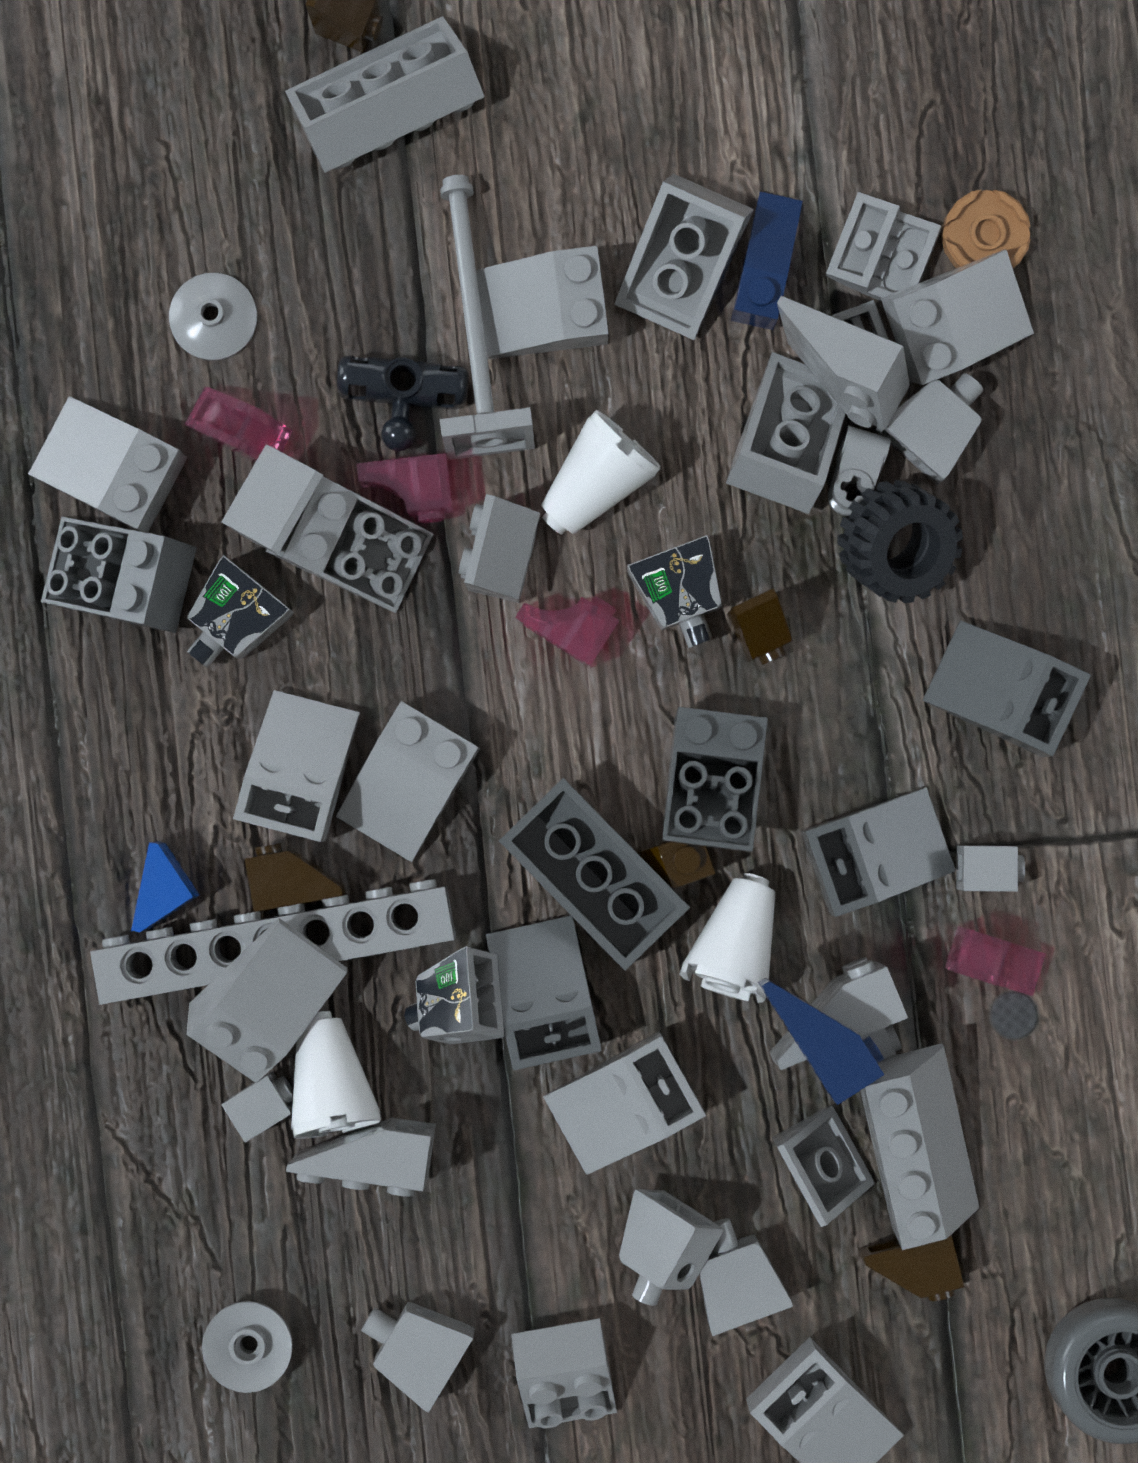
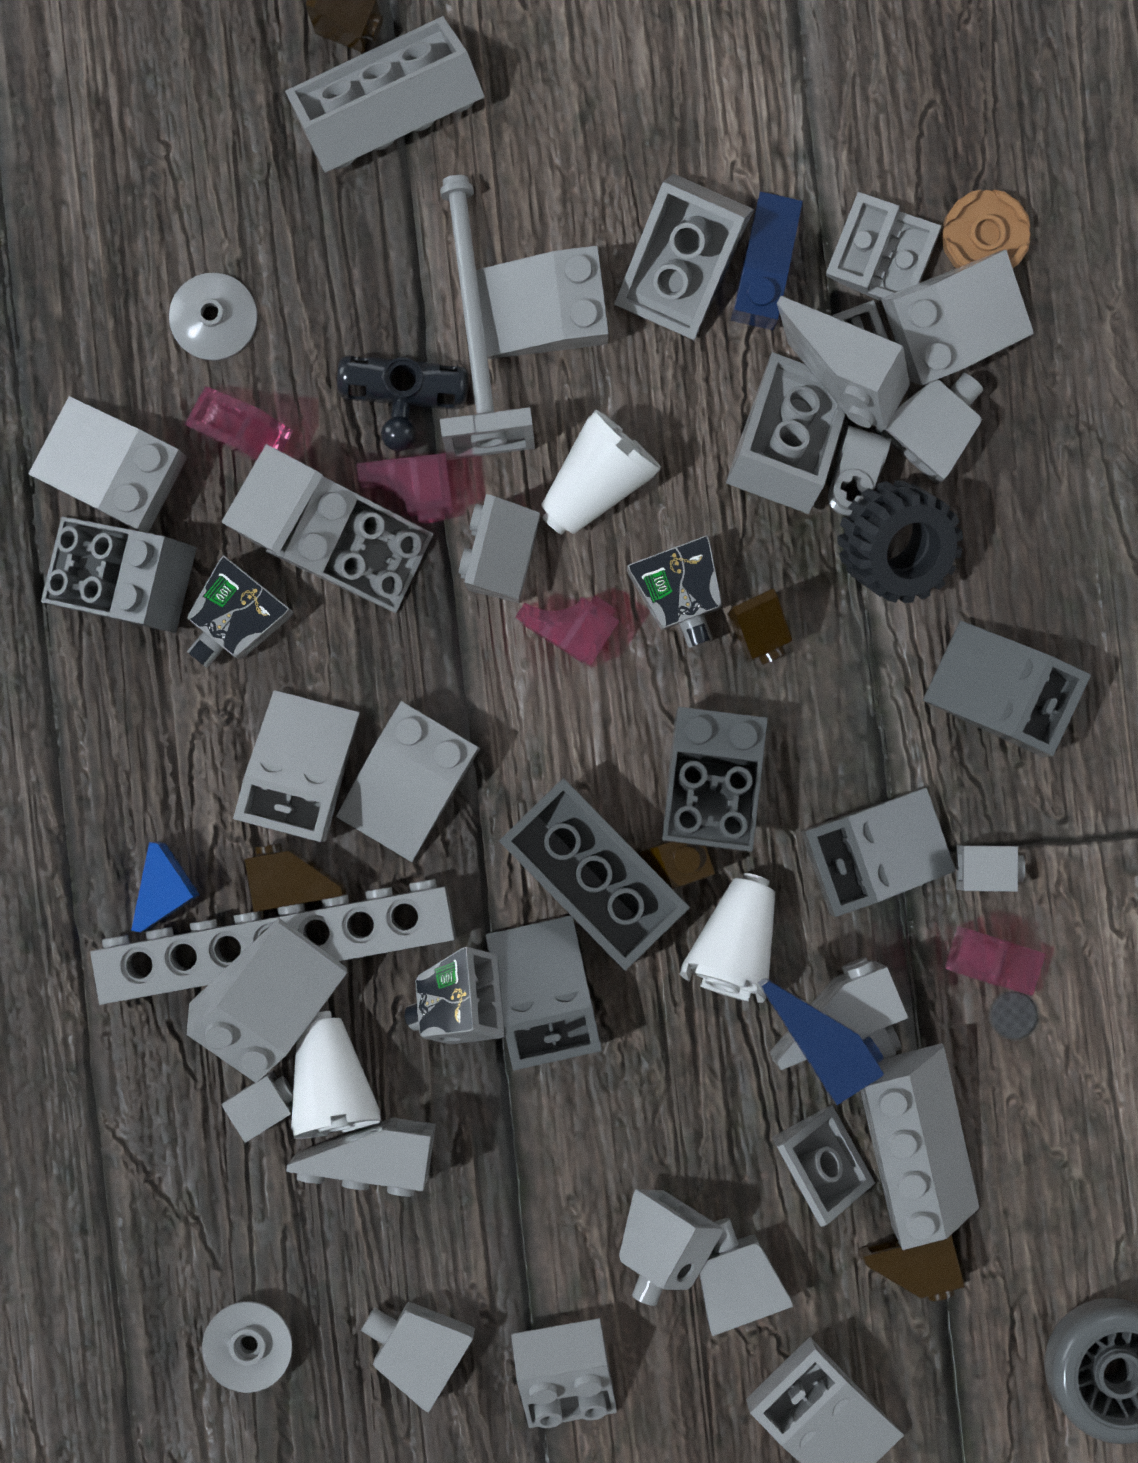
(624, 1104): light grey slope -> none

